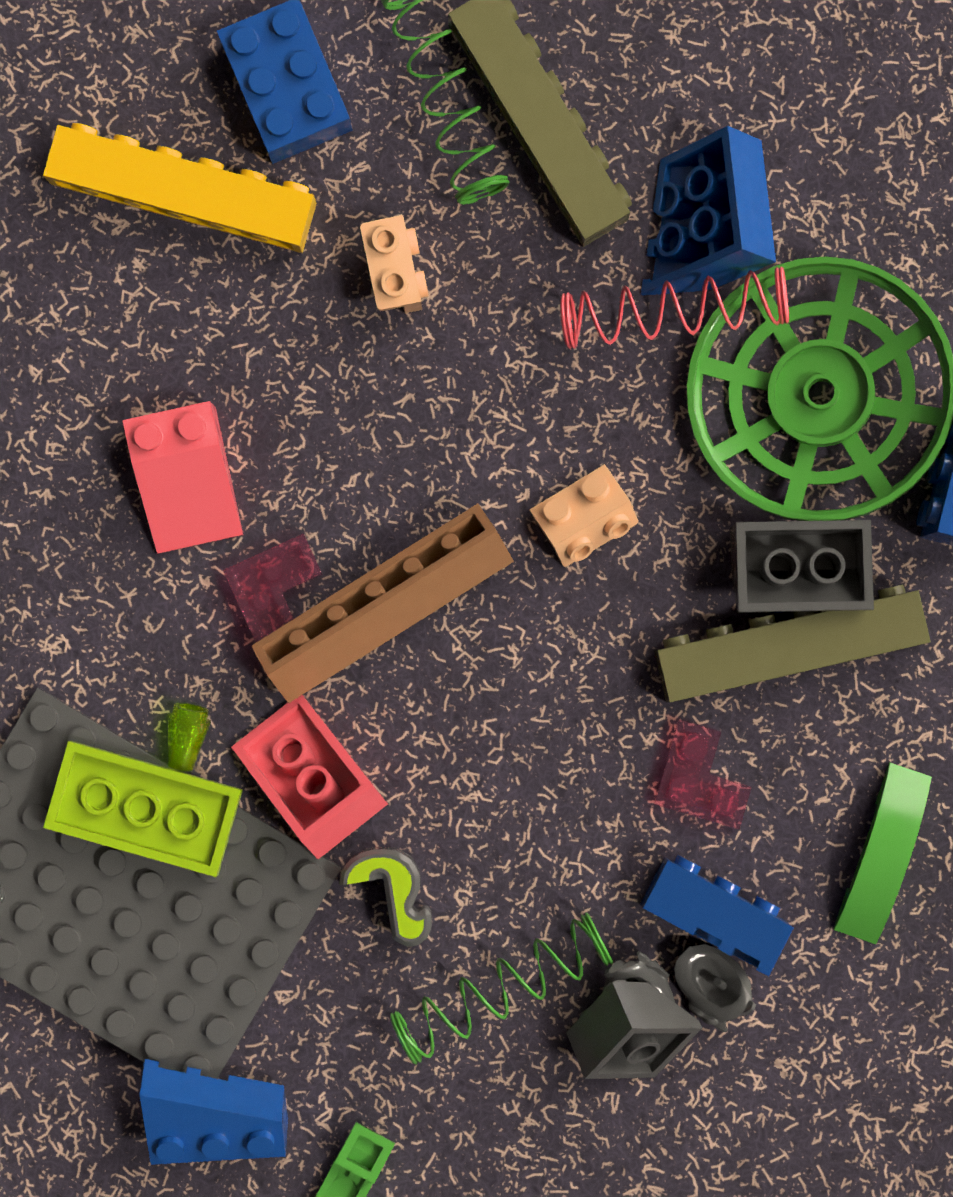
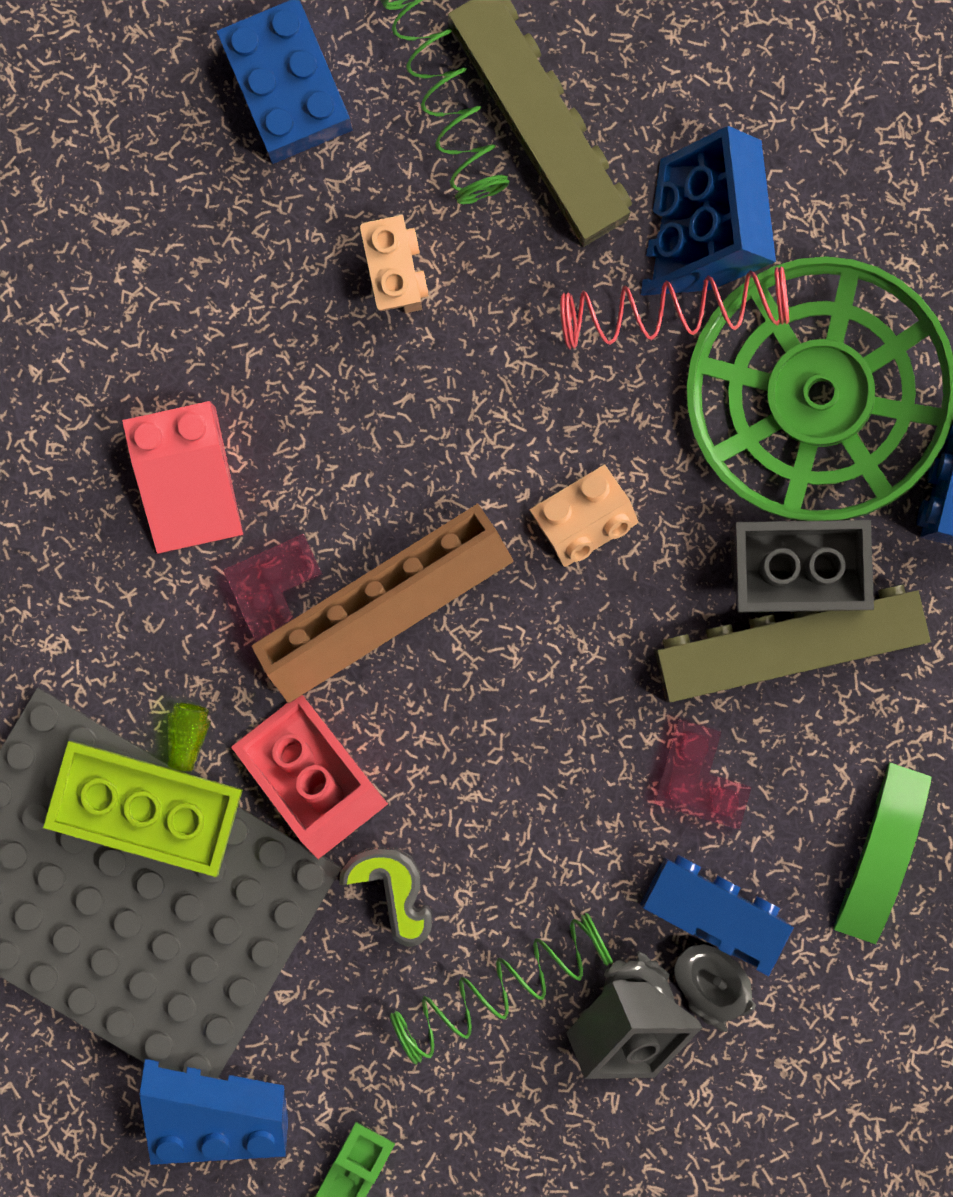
(180, 188): yellow brick -> none

